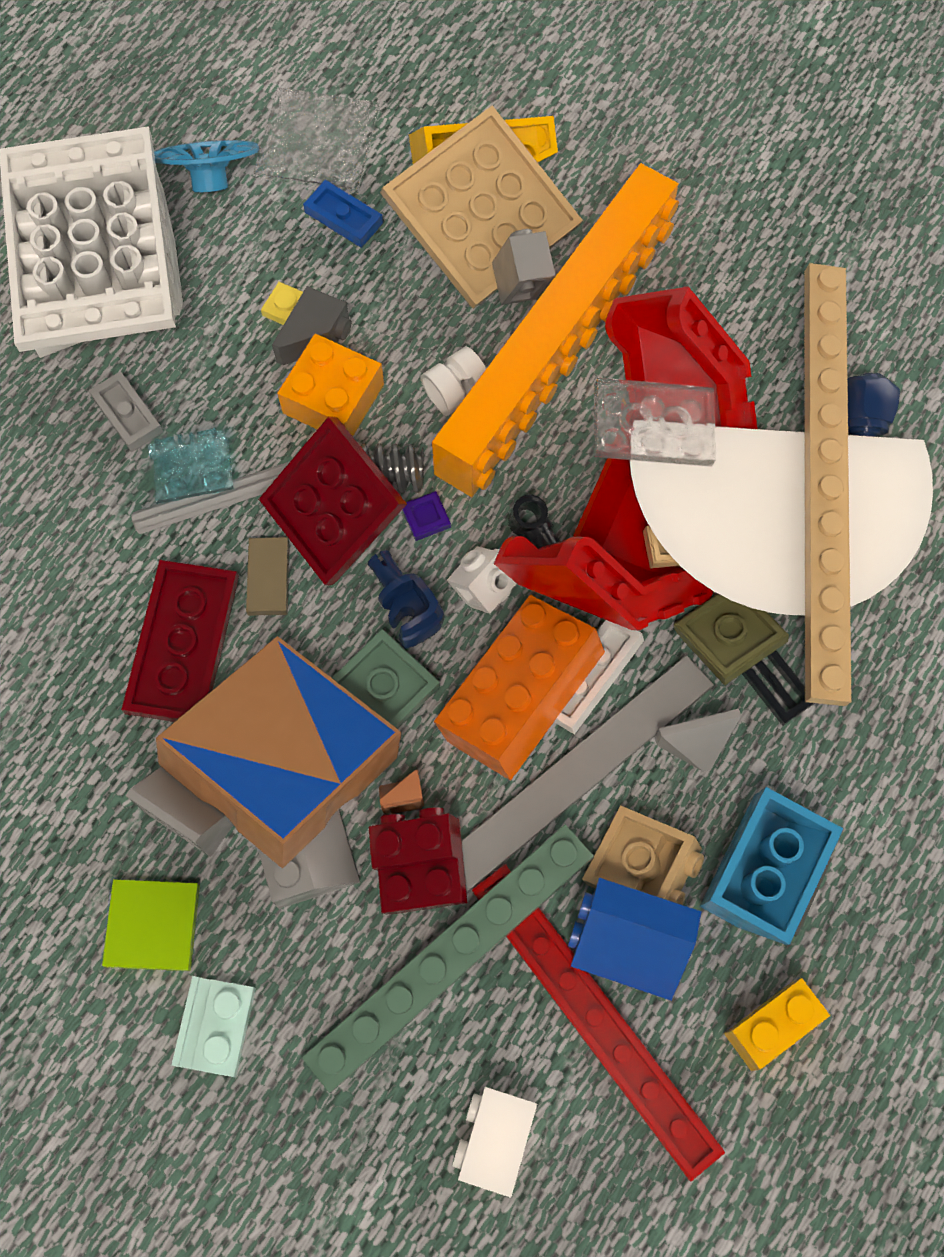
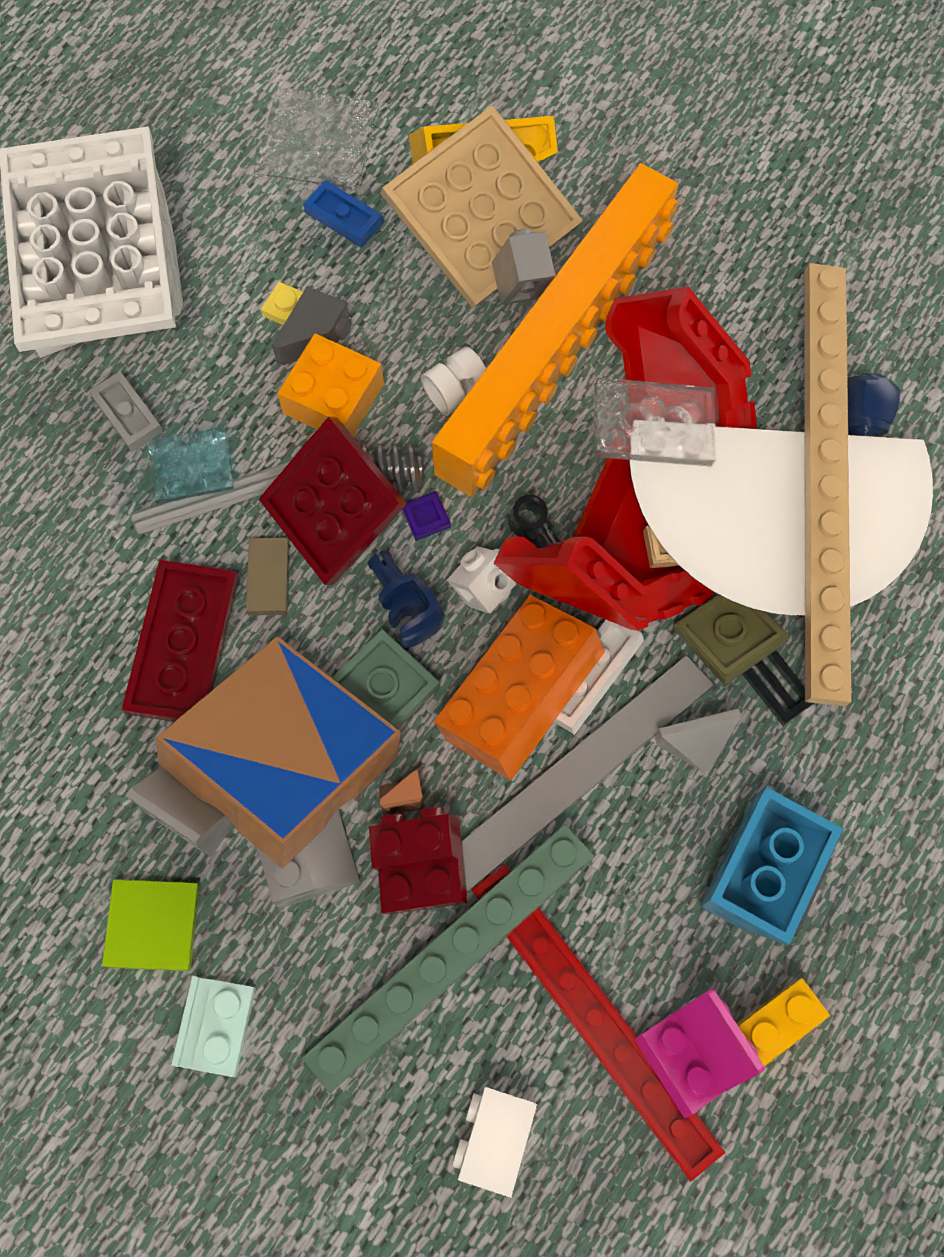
(206, 169): dark azure wheel -> none
(634, 938): blue brick -> none
(646, 856): tan plate -> none
(699, 1053): none -> dark pink bracket

